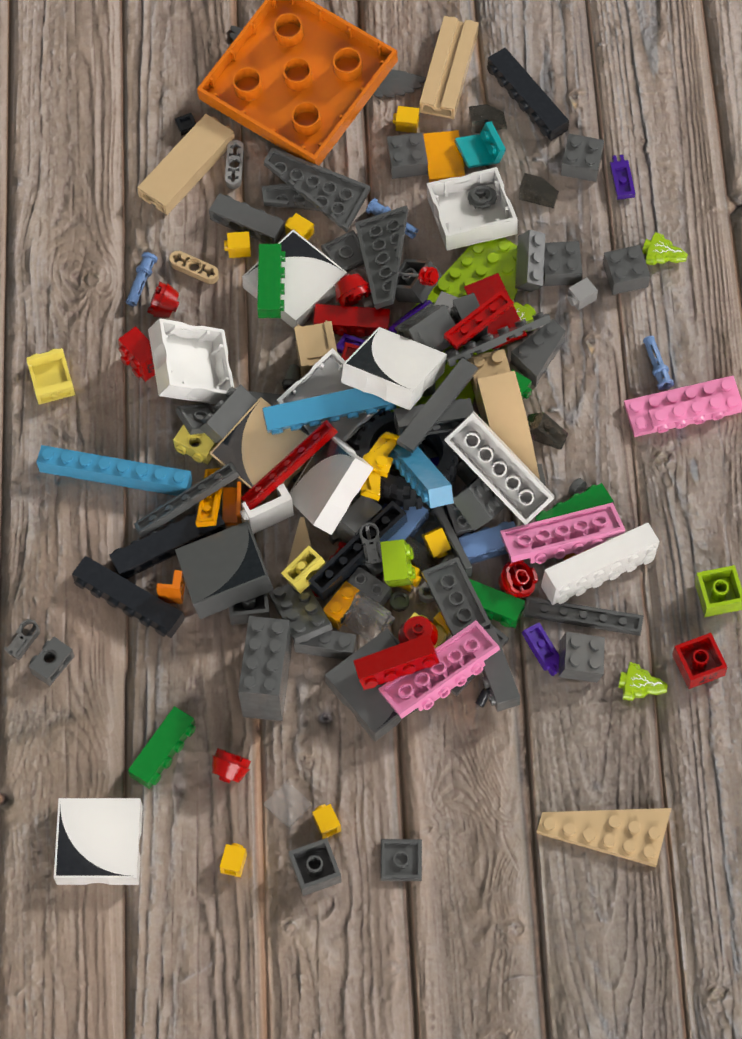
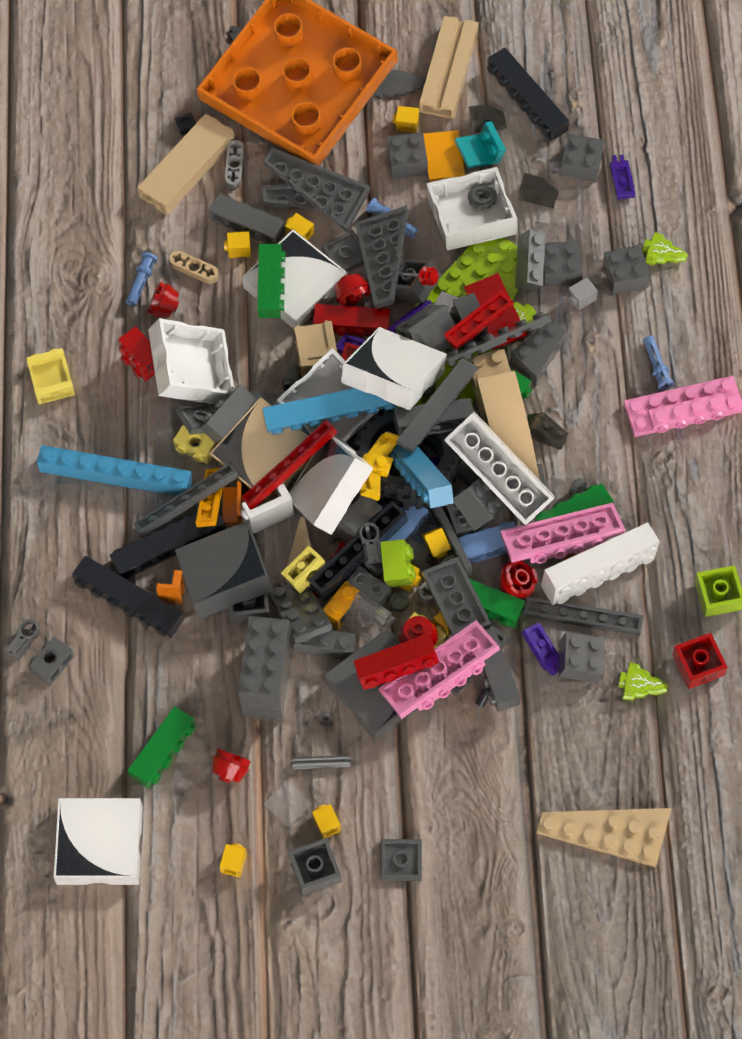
(321, 762): none -> dark grey axle

